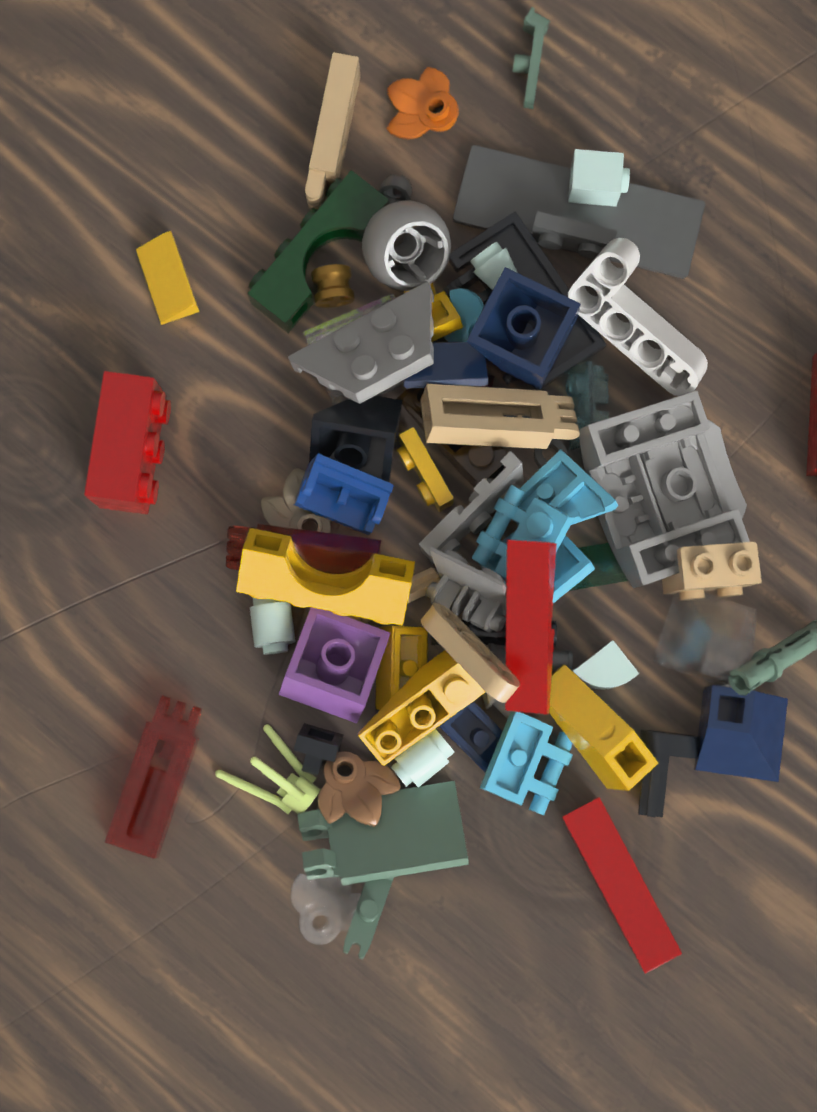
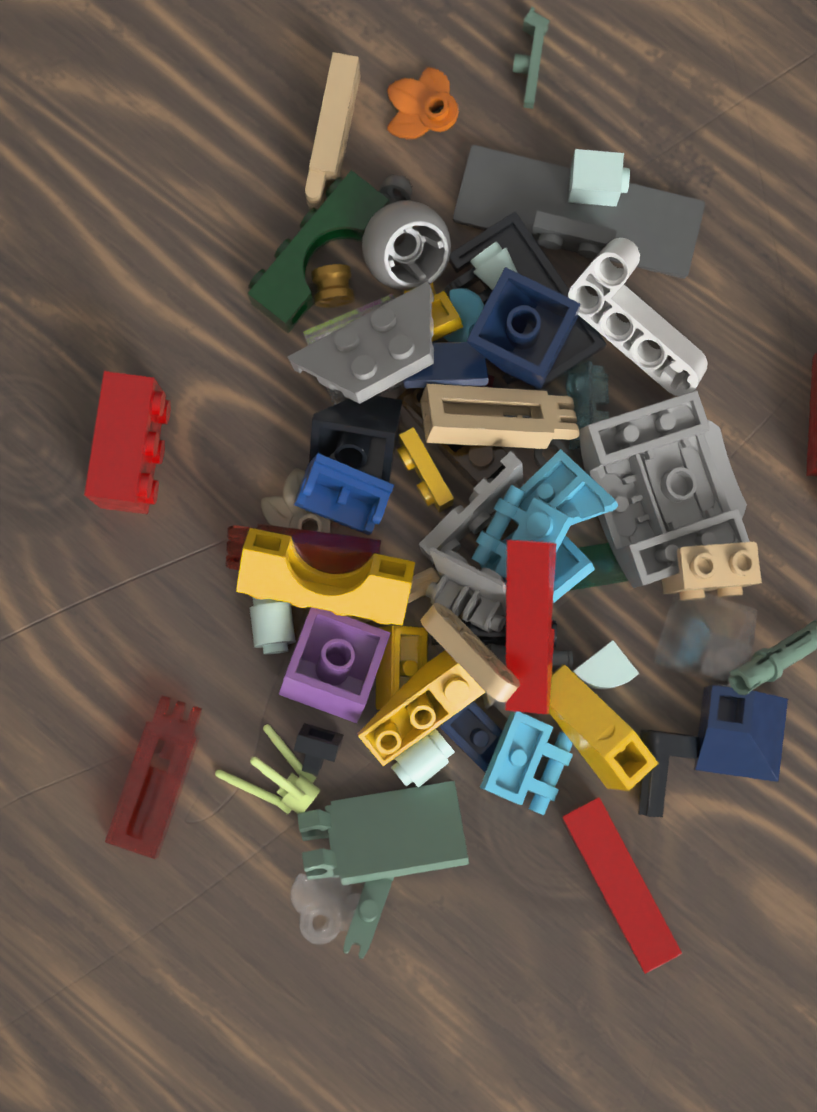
(167, 278): yellow slope -> none
(357, 793): medium nougat plate -> none

